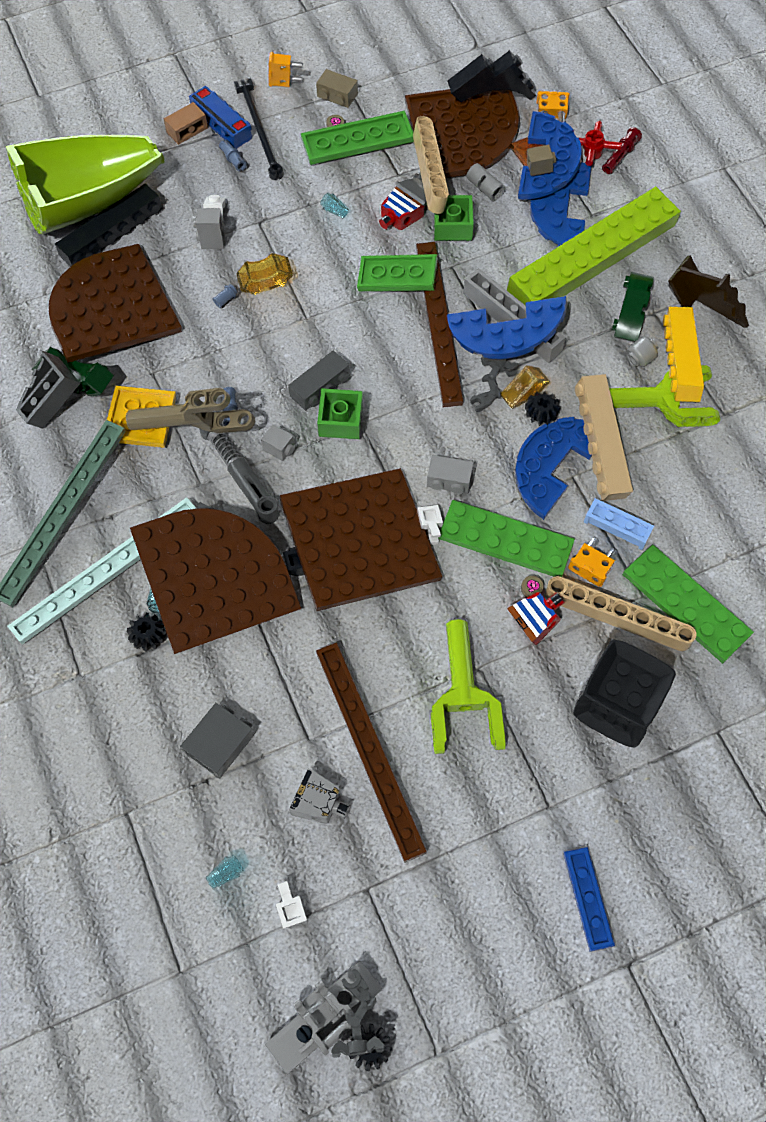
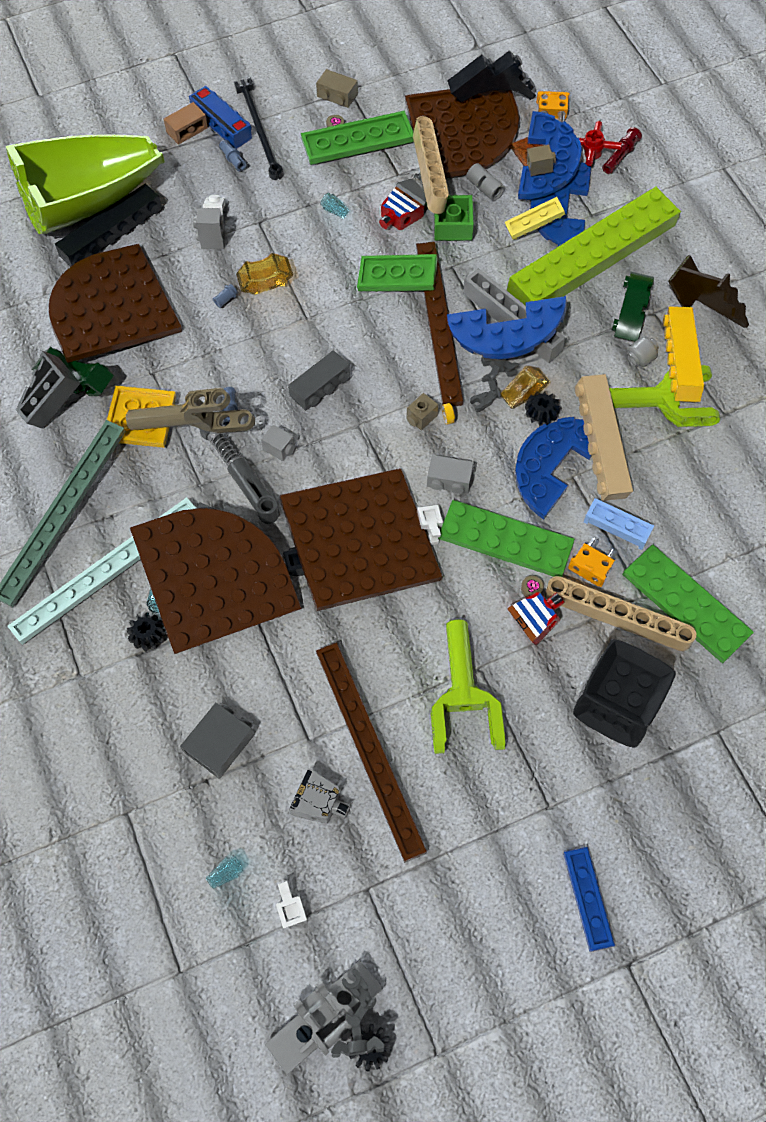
(280, 70): light orange piece -> none
(340, 413): bright green brick -> none
(422, 411): none -> dark tan brick
(448, 413): none -> yellow tile
(534, 218): none -> light yellow plate

